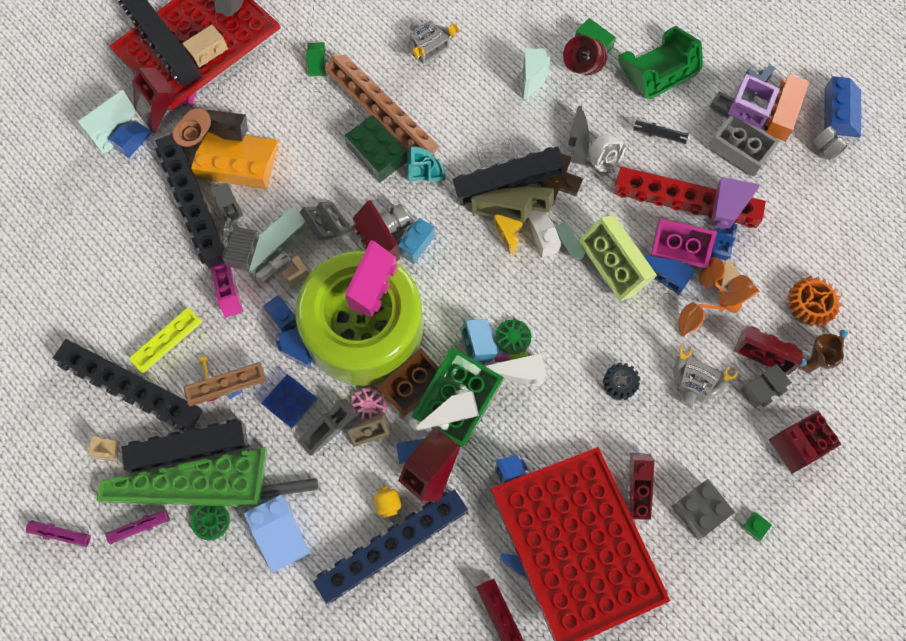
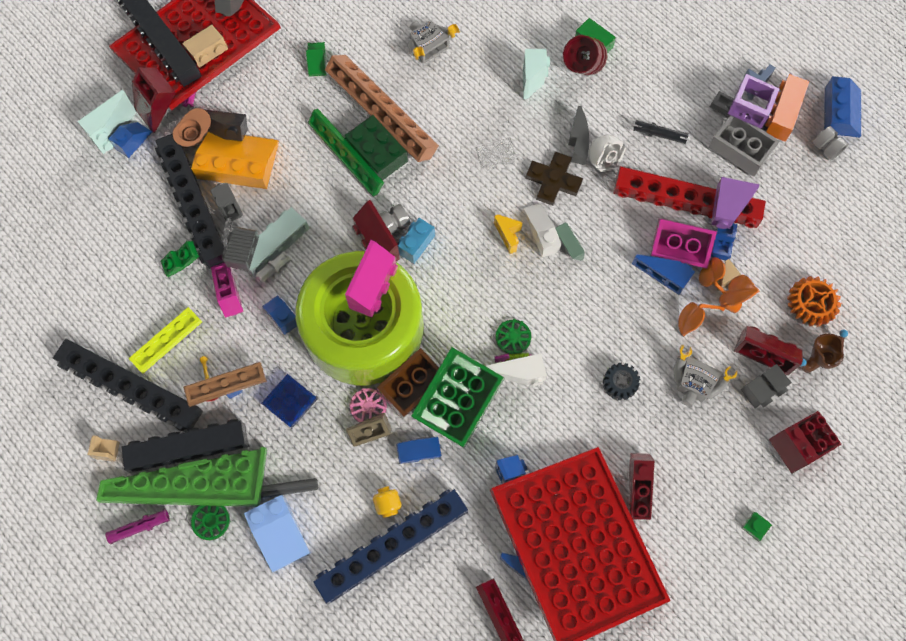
(51, 531): magenta pin -> none
(180, 259): none -> green slope
(293, 347): blue slope -> none
(295, 273): tan panel -> none
(325, 221): dark grey slope -> none
(328, 426): dark grey slope -> none
(345, 152): none -> green tile
(423, 166): teal brick -> none
(430, 466): dark red slope -> none
(454, 409): white slope -> none
(478, 340): brick -> none
(513, 202): olive slope -> none
(514, 173): black brick -> none
(617, 257): yellowish green brick -> none
(666, 65): green windscreen -> none
(703, 509): dark grey brick -> none

